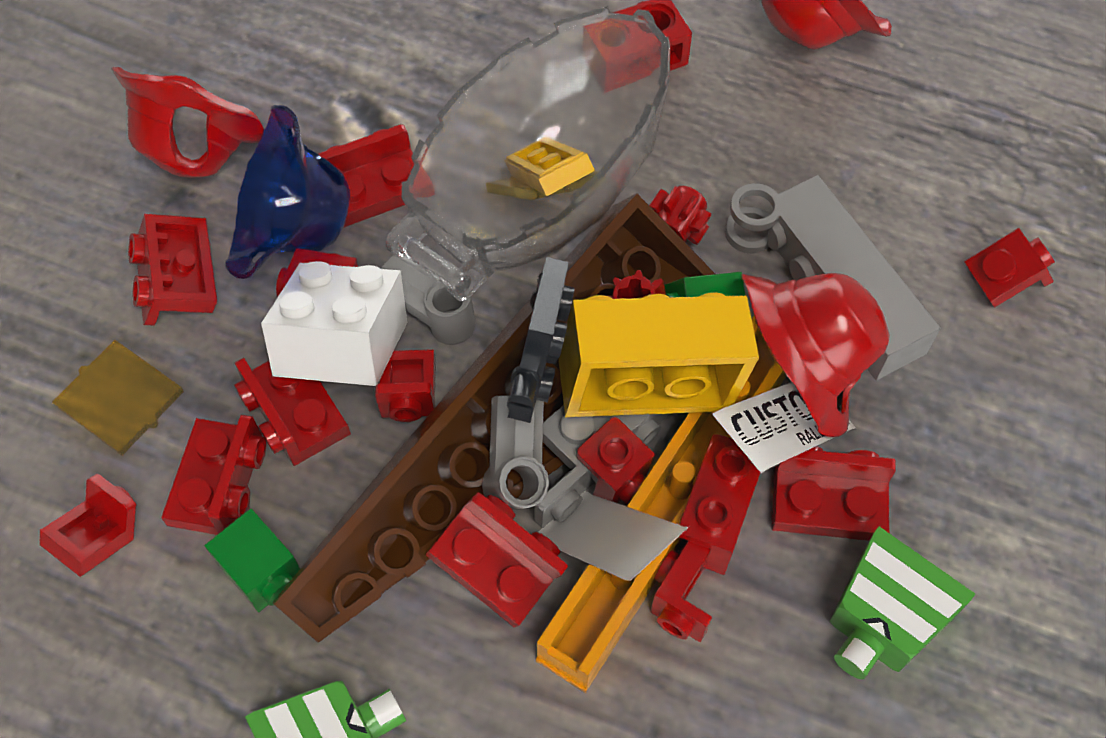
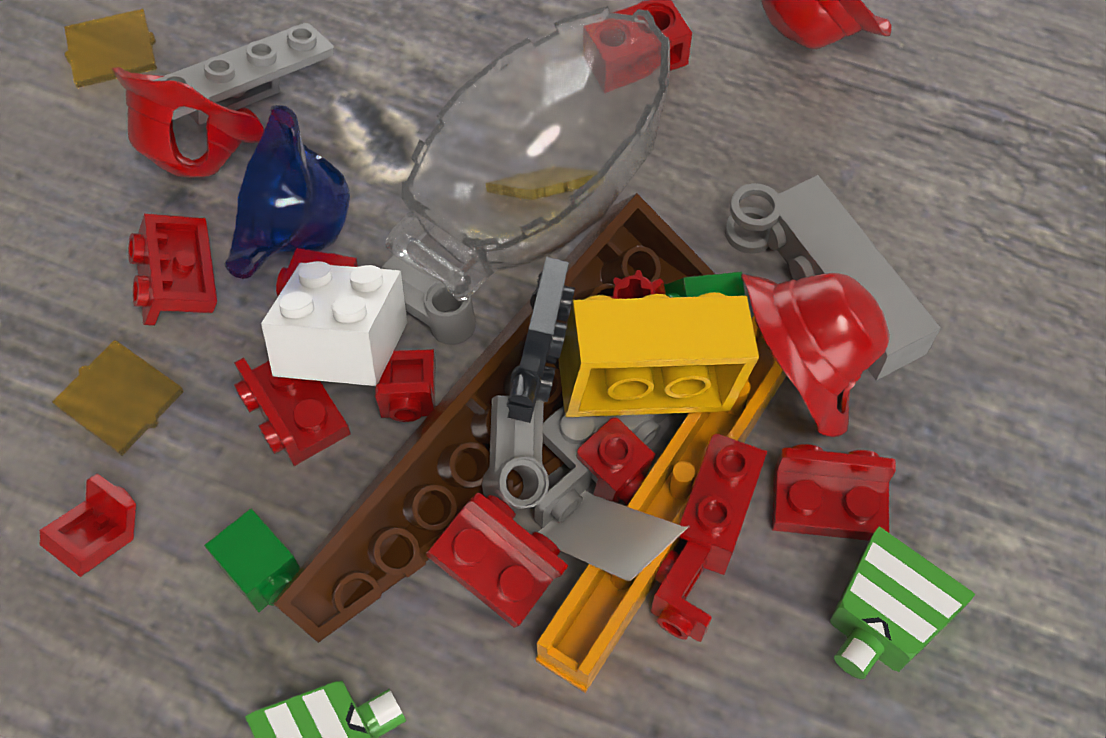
(108, 43): none -> clear yellow piece
(215, 475): red bracket -> none
(251, 70): none -> light grey bracket
(373, 171): red bracket -> none
(548, 165): yellow tile -> none
(683, 211): red gear -> none
(772, 426): white sticker -> none
(1010, 266): red bracket -> none

